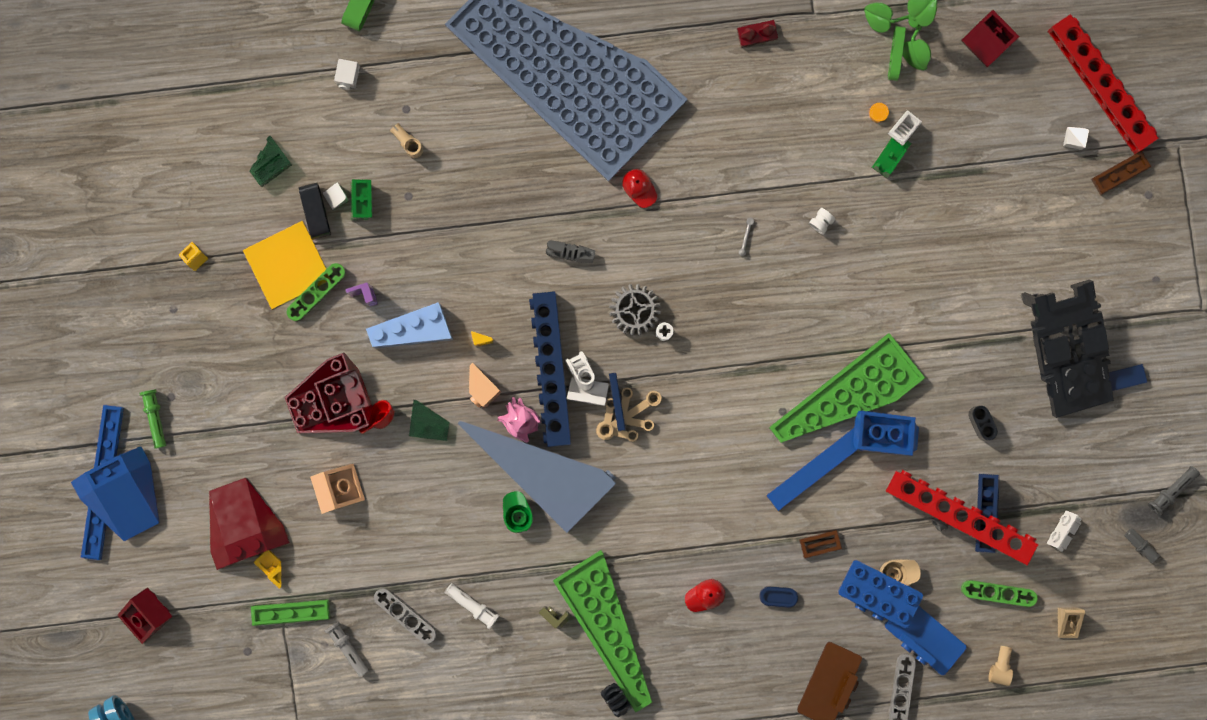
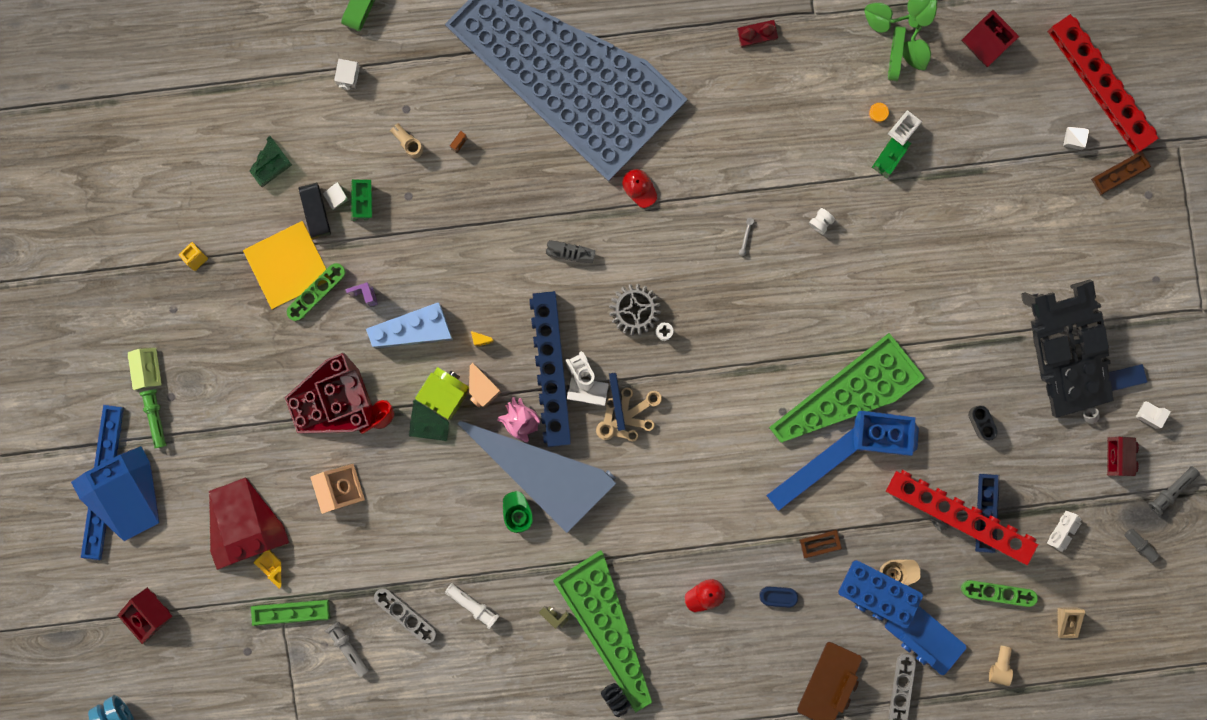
(144, 368): none -> yellowish green panel
(443, 393): none -> lime piece
(458, 142): none -> dark orange tile
(1095, 415): none -> light grey hinge
(1122, 456): none -> dark red slope
(1153, 415): none -> white panel

